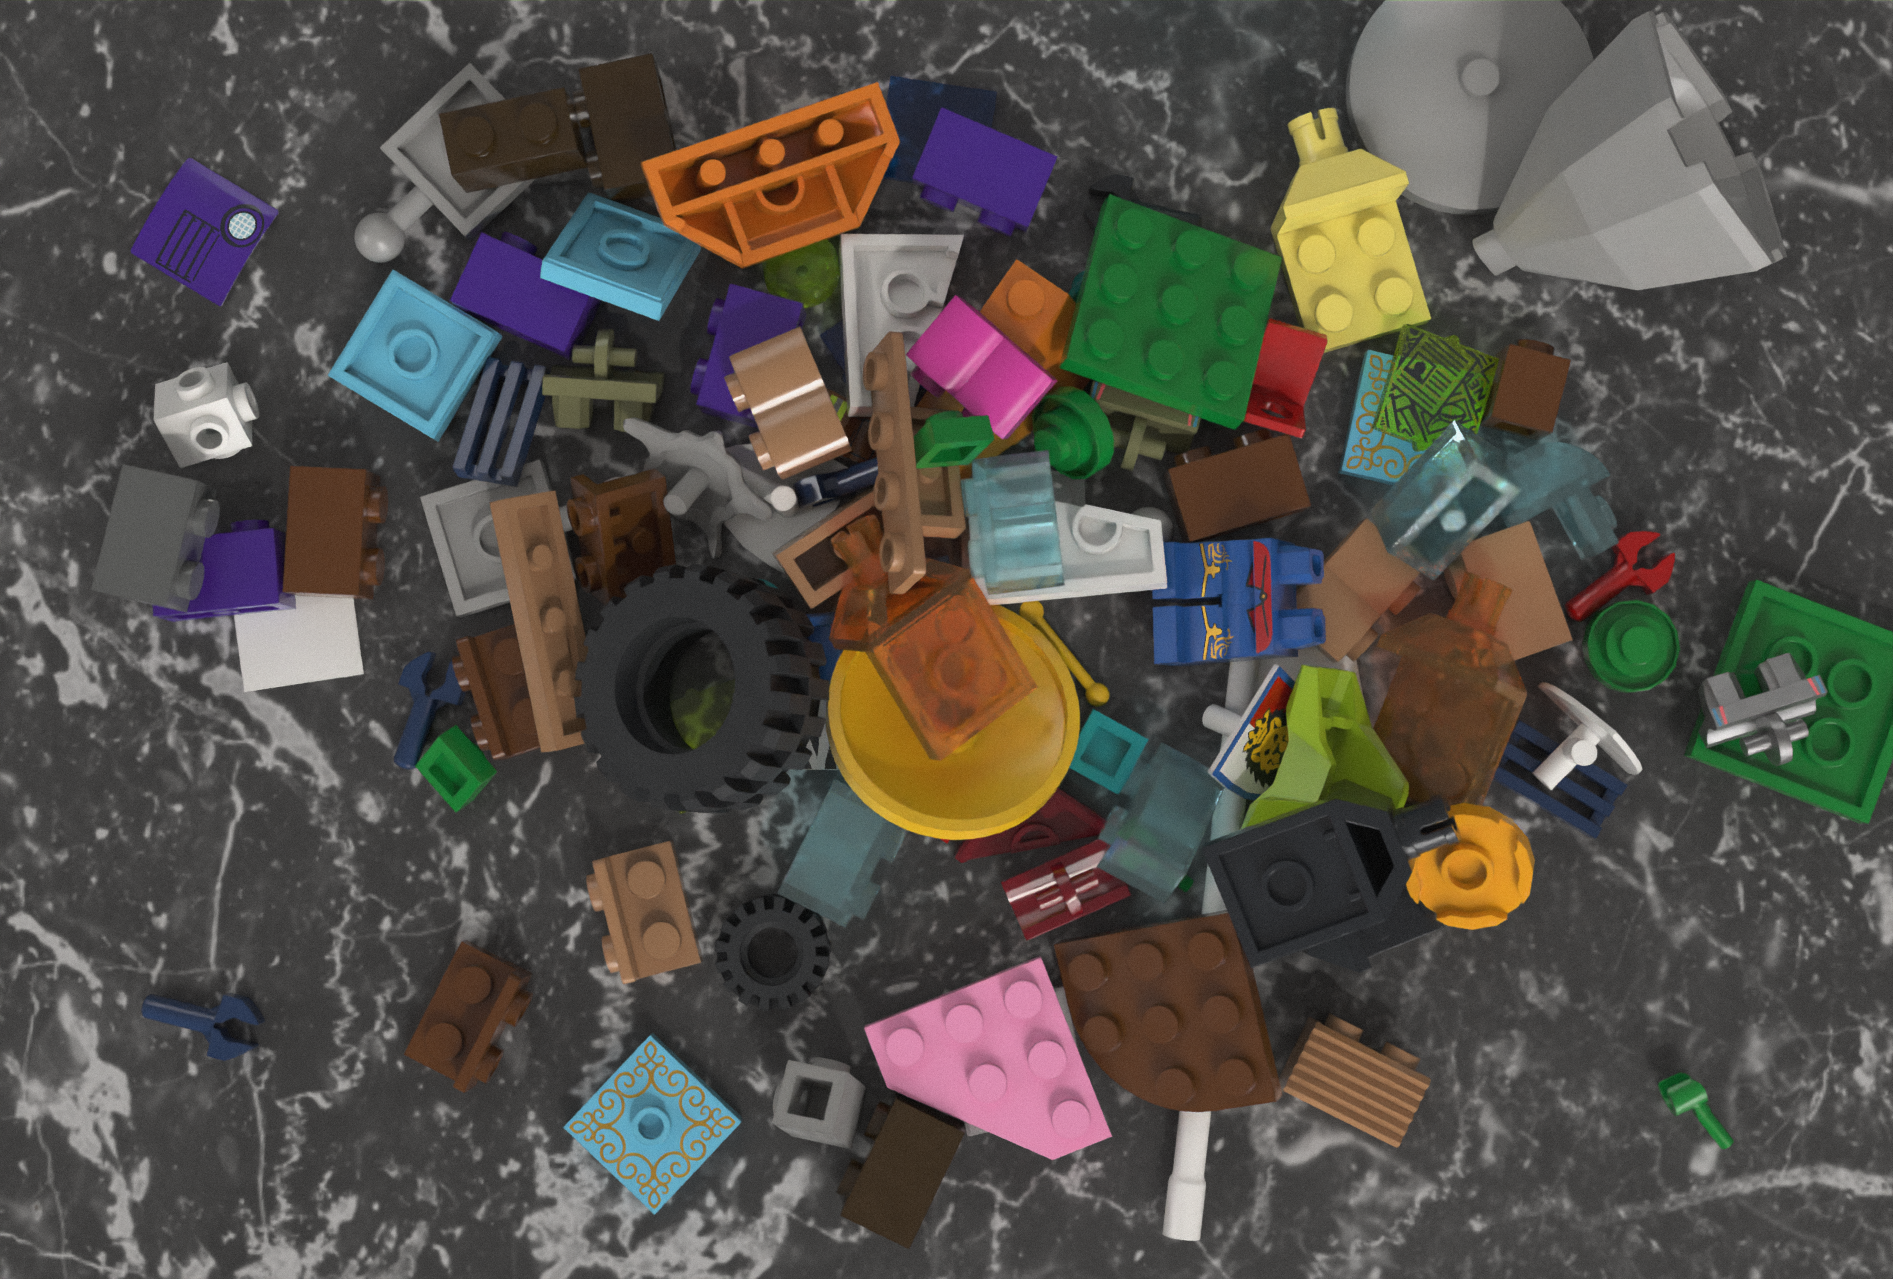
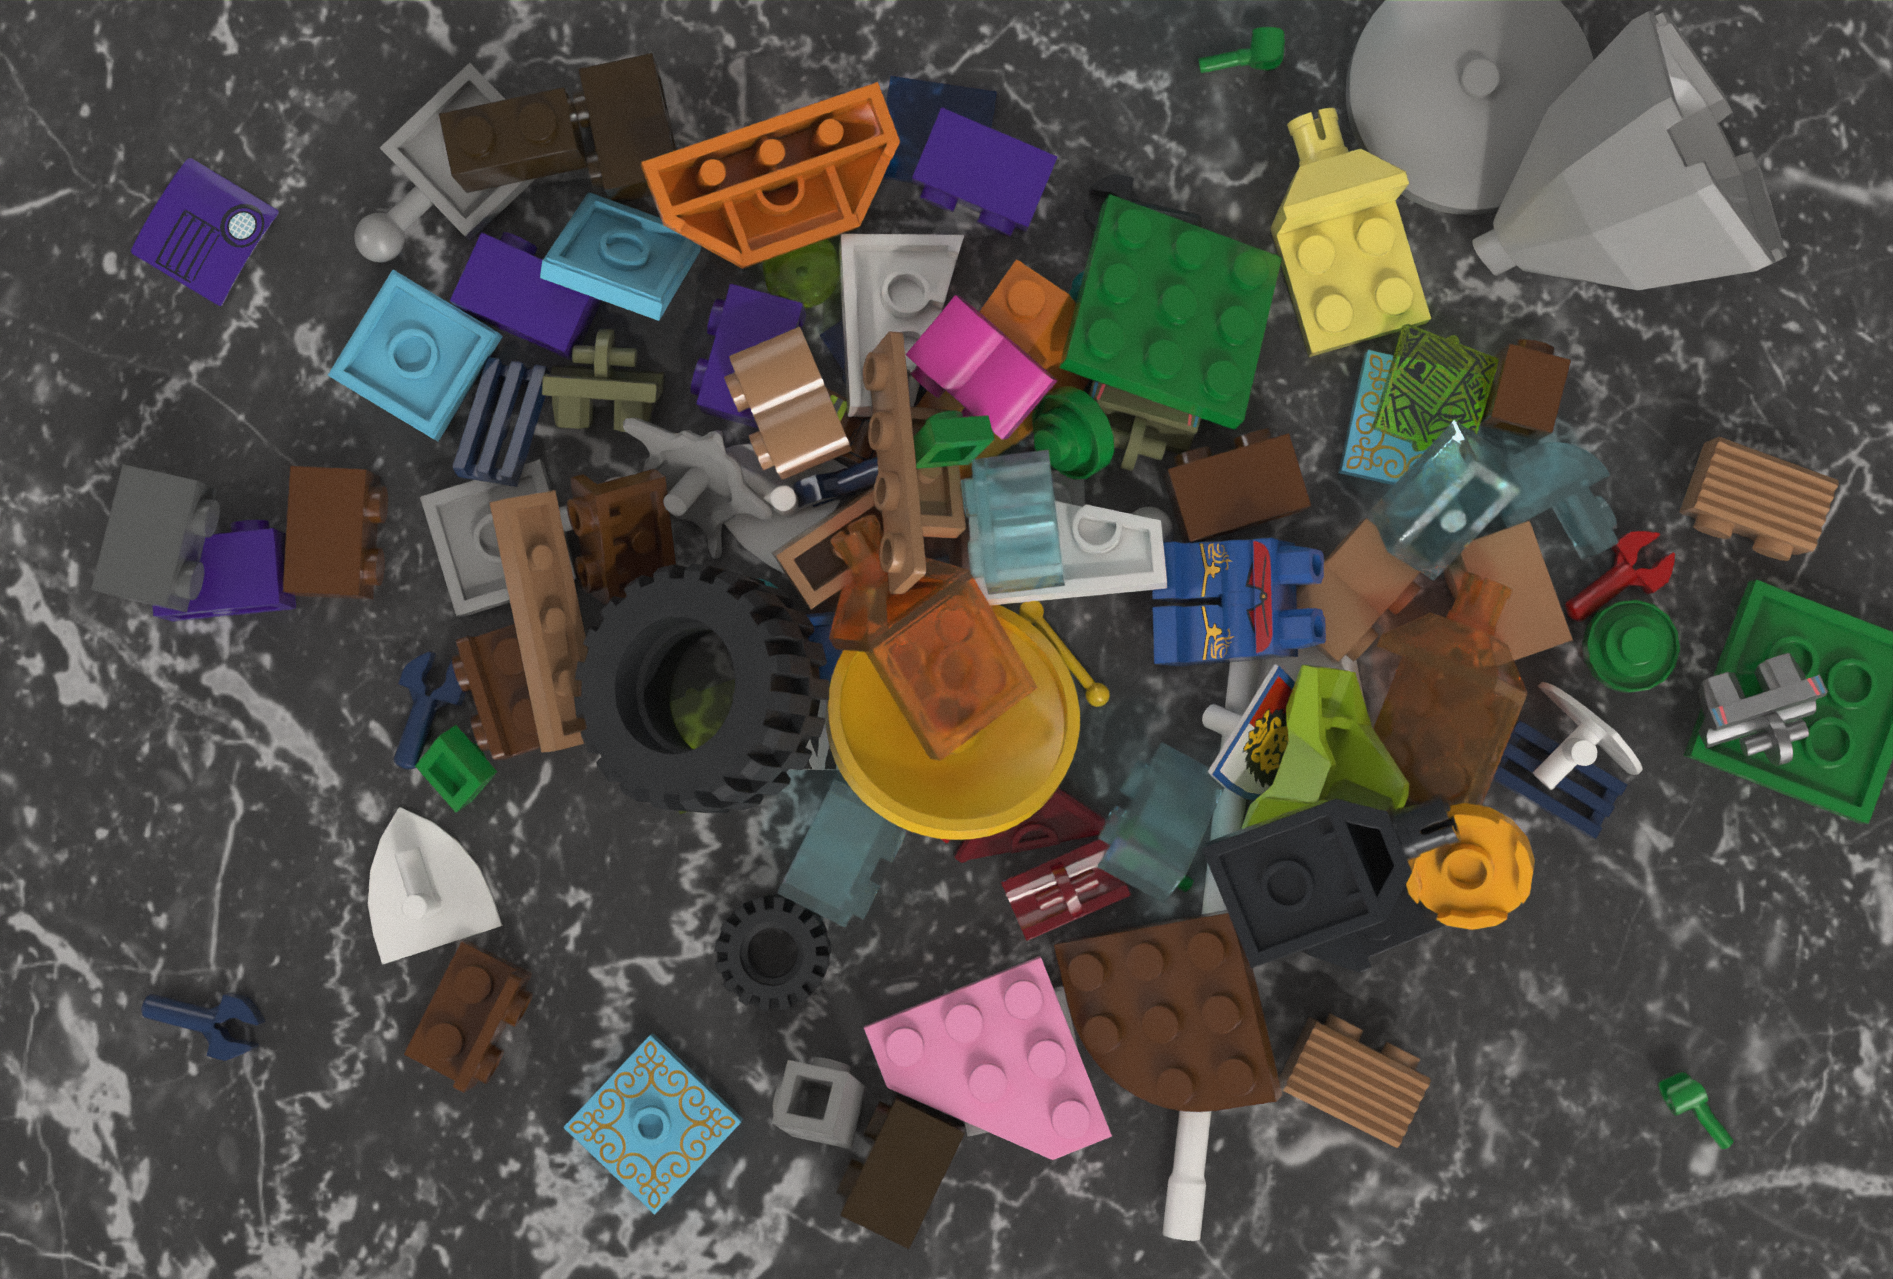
(205, 414): white brick -> none
(299, 644): white sticker -> none
(425, 890): none -> white shield
(644, 912): medium nougat bracket -> none
(1106, 751): teal plate -> none
(1264, 54): none -> green hand
(1284, 377): red bracket -> none
(1758, 499): none -> medium nougat brick

